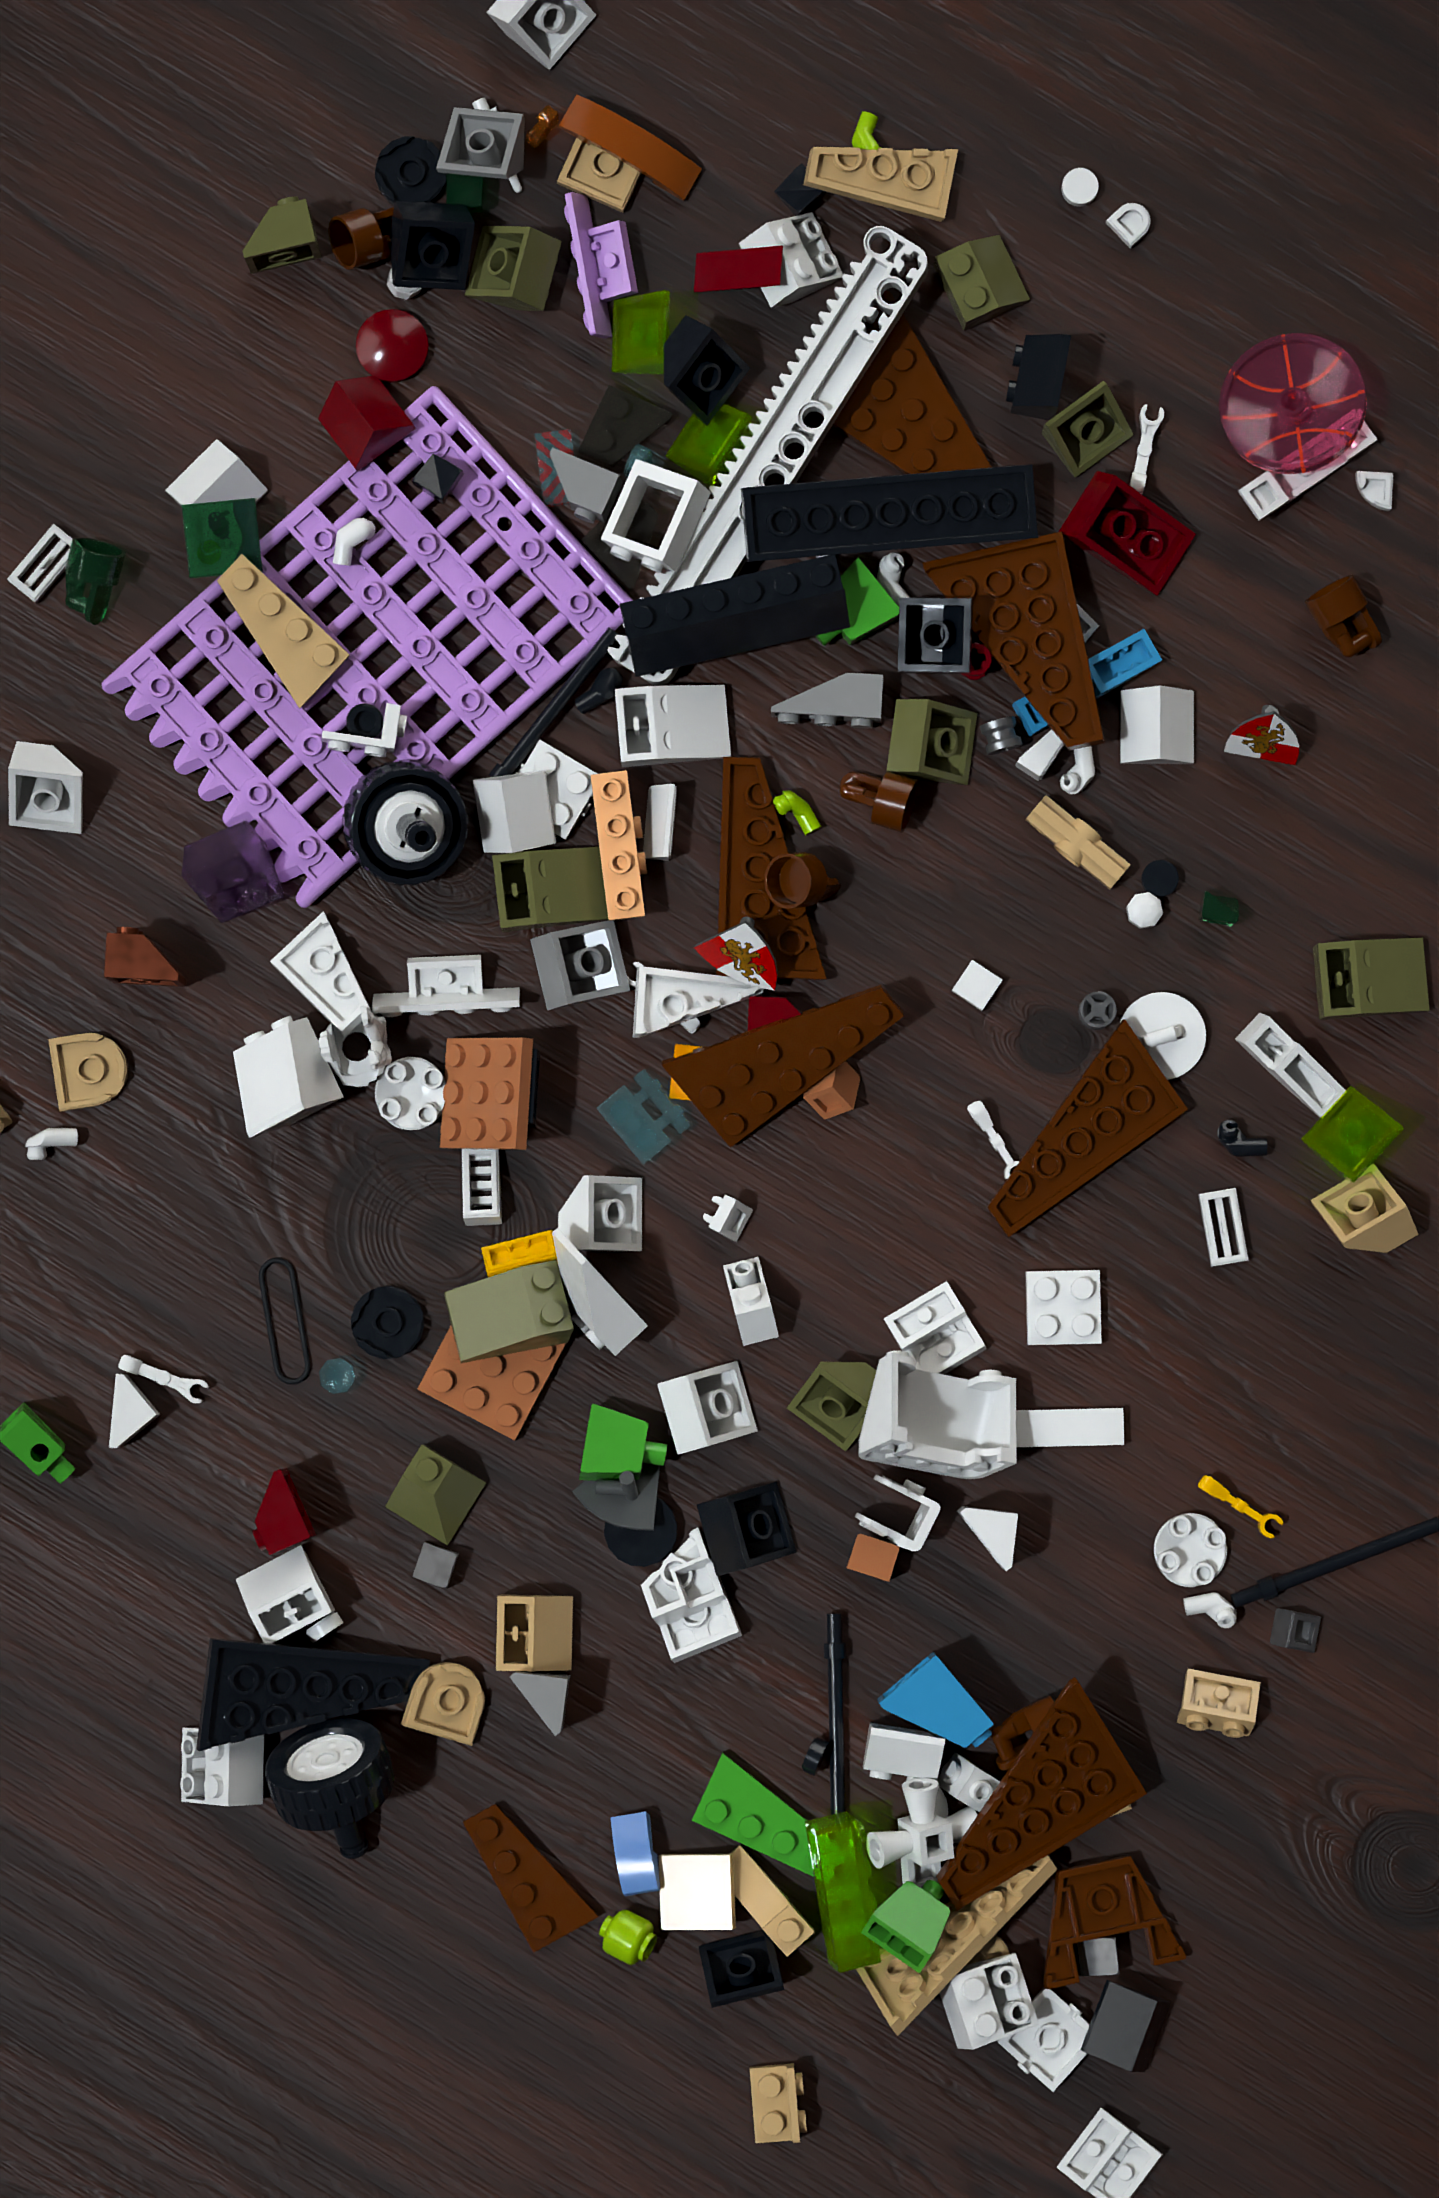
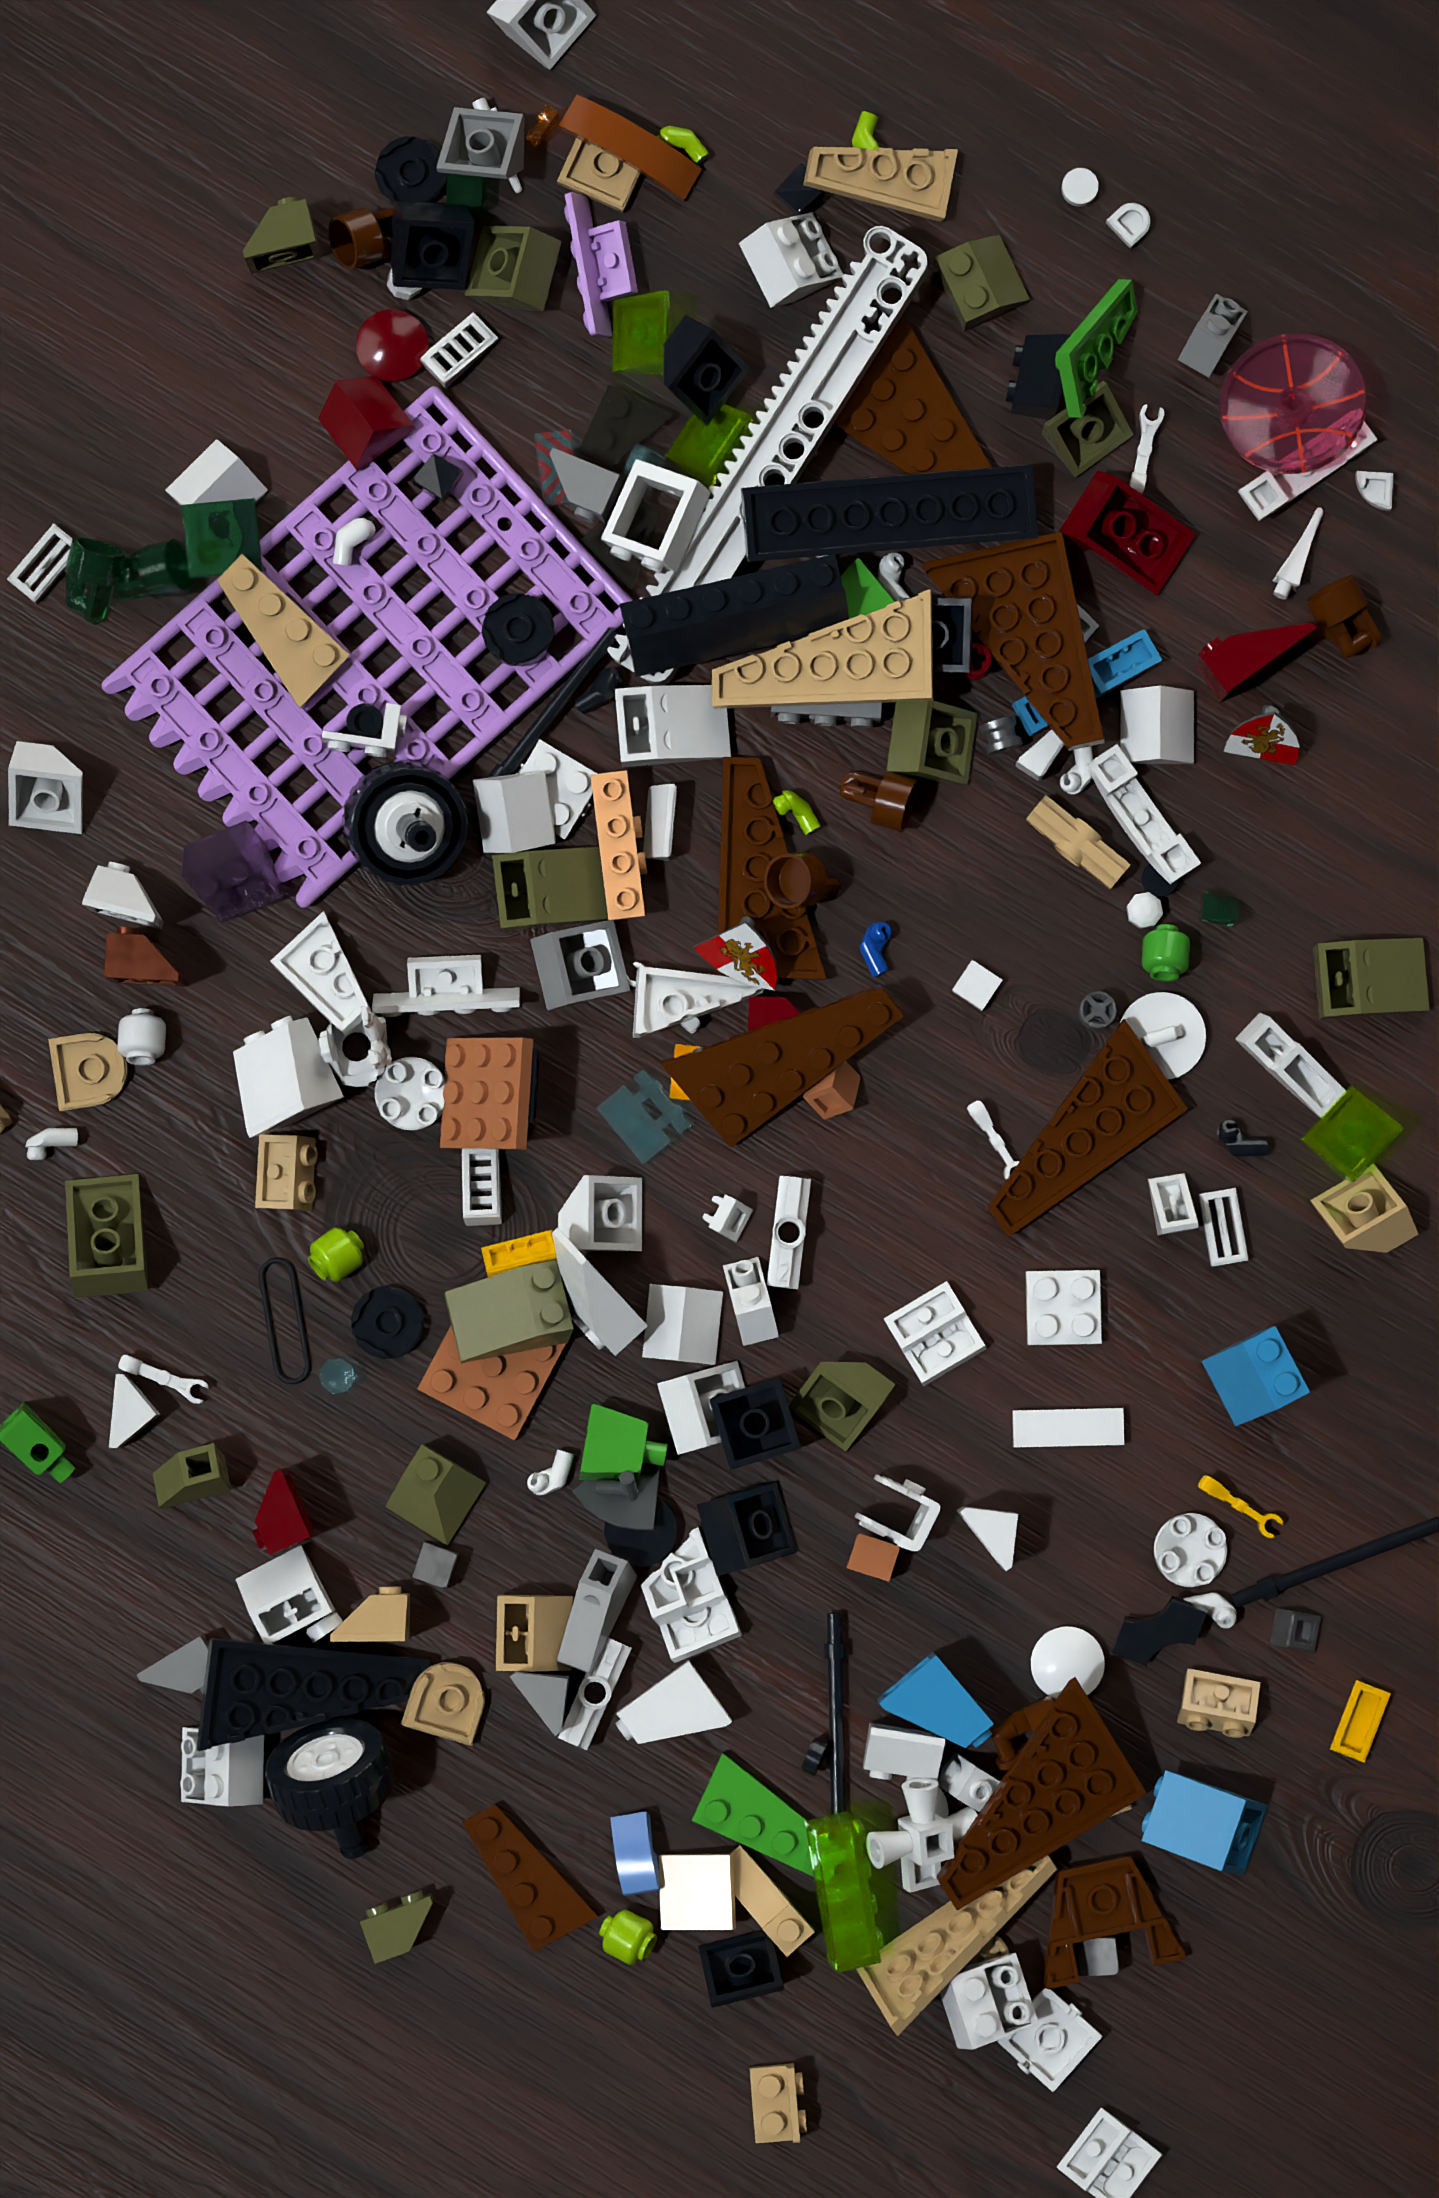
(106, 1236): none -> olive slope
(121, 896): none -> white slope
(141, 1037): none -> white head
(161, 572): none -> clear green piece
(182, 1669): none -> light grey slope
(191, 1476): none -> olive slope
(286, 1172): none -> tan bracket
(336, 1254): none -> lime head
(377, 1619): none -> tan slope
(395, 1929): none -> olive slope
(445, 377): none -> white slope
(518, 629): none -> black tile
(552, 1478): none -> white arm
(586, 1716): none -> white piece
(595, 1610): none -> light grey slope
(672, 1708): none -> white slope
(682, 1324): none -> white slope
(686, 140): none -> lime arm
(738, 269): dark red sticker -> none
(754, 1423): none -> black slope
(790, 1207): none -> white piece
(851, 662): none -> tan wing
(872, 946): none -> blue arm
(910, 1923): bright green torso -> none
(939, 1420): white windscreen -> none
(1065, 1655): none -> white dish
(1092, 345): none -> bright green wing
(1125, 2027): black slope -> none
(1140, 817): none -> white slope
(1165, 953): none -> bright green head
(1172, 1204): none -> white slope
(1174, 1624): none -> black tile
(1203, 1823): none -> dark azure slope
(1212, 335): none -> light grey slope
(1243, 656): none -> dark red slope
(1255, 1376): none -> dark azure slope
(1291, 571): none -> white piece
(1360, 1721): none -> yellow tile

